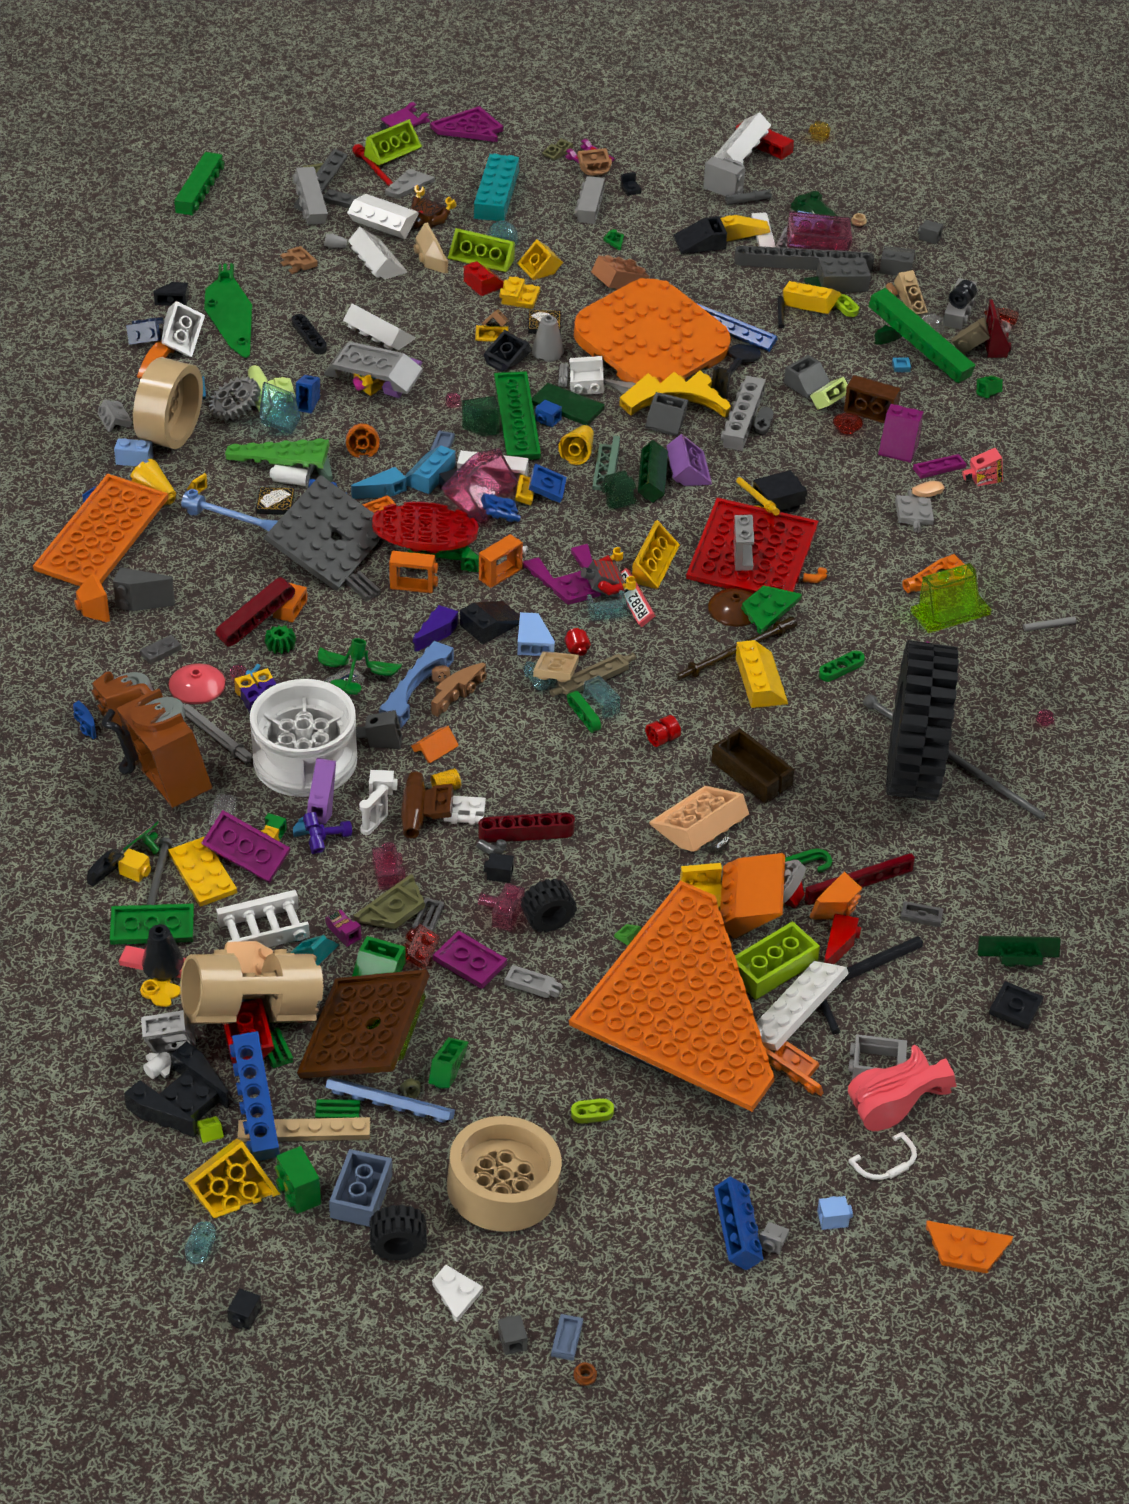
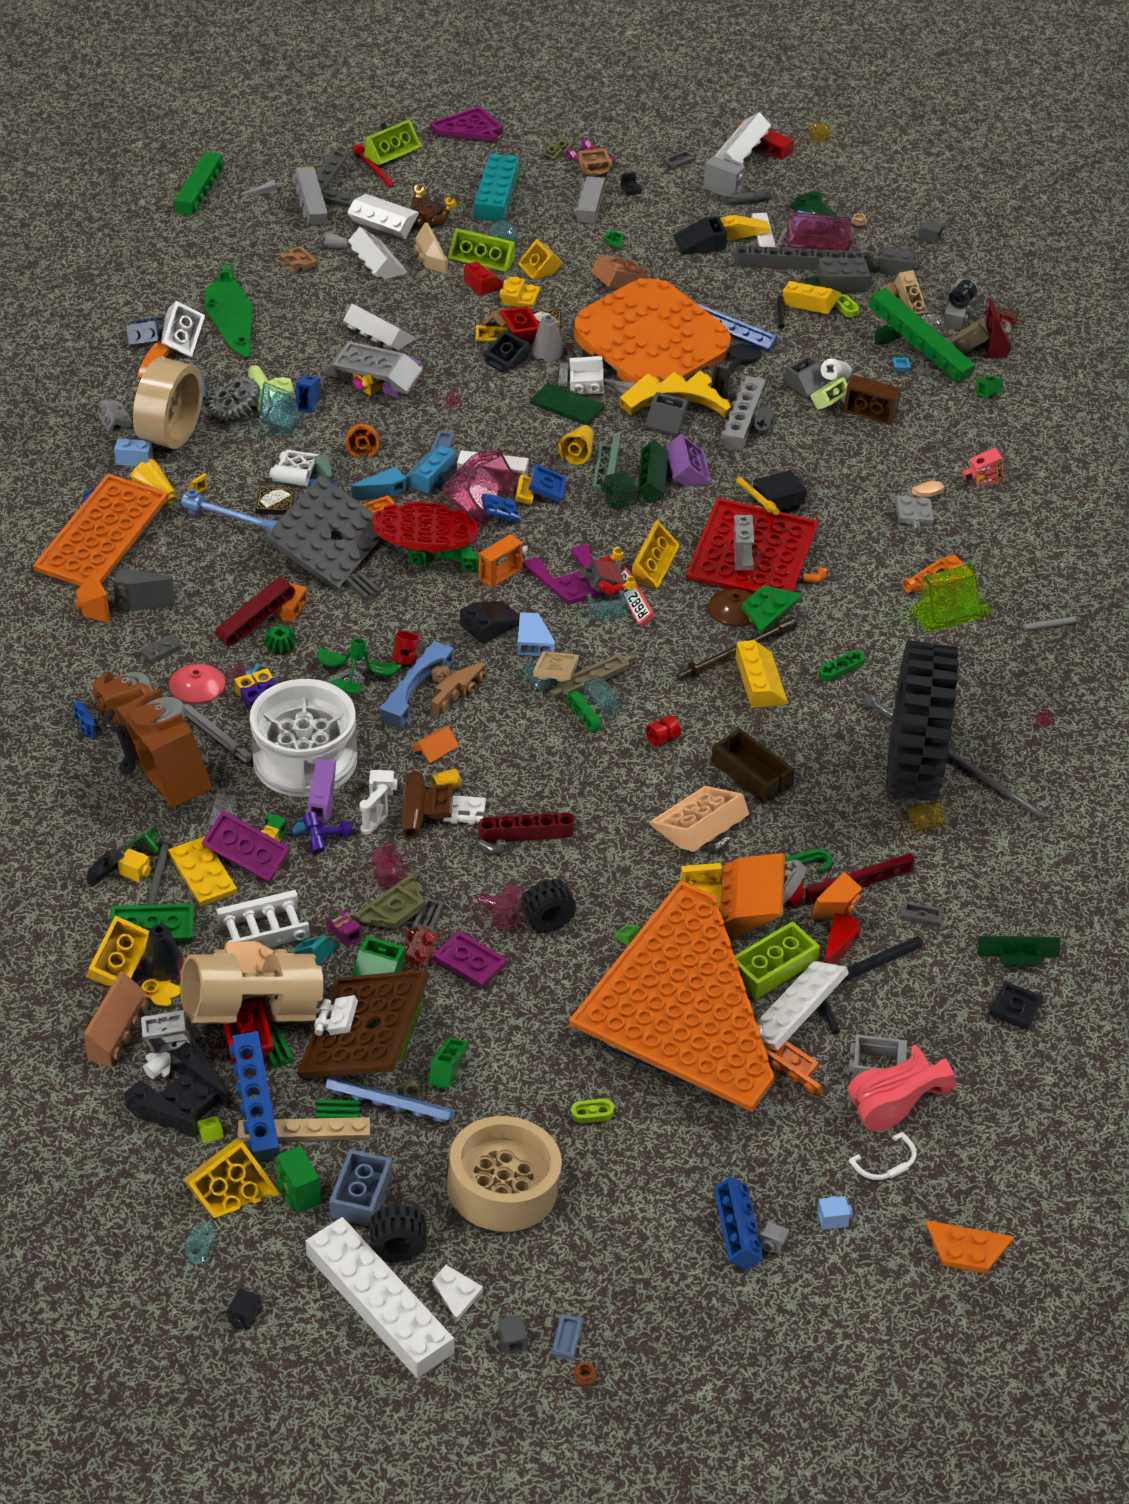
(115, 1021): none -> nougat slope
(118, 952): none -> yellow slope
(172, 292): black slope -> none
(269, 187): none -> light grey piece
(282, 453): bright green wing -> none
(310, 333): black beam -> none
(341, 1015): none -> white plate
(380, 1297): none -> white brick
(382, 730): dark grey torso -> none
(405, 114): magenta flag -> none
(405, 646): none -> red wheel
(407, 183): light grey wing -> none
(412, 560): orange window -> none
(437, 627): dark purple slope -> none
(481, 416): clear green slope -> none
(499, 867): black brick -> none
(517, 415): green plate -> none
(521, 322): none -> red slope
(533, 982): light grey hinge -> none
(548, 413): blue brick -> none
(577, 641): red head -> none
(678, 161): none -> flat silver tile
(835, 369): none -> white piece
(847, 423): clear red piece -> none
(901, 433): magenta slope -> none
(929, 815): none -> clear yellow wheel
(939, 466): magenta tile -> none

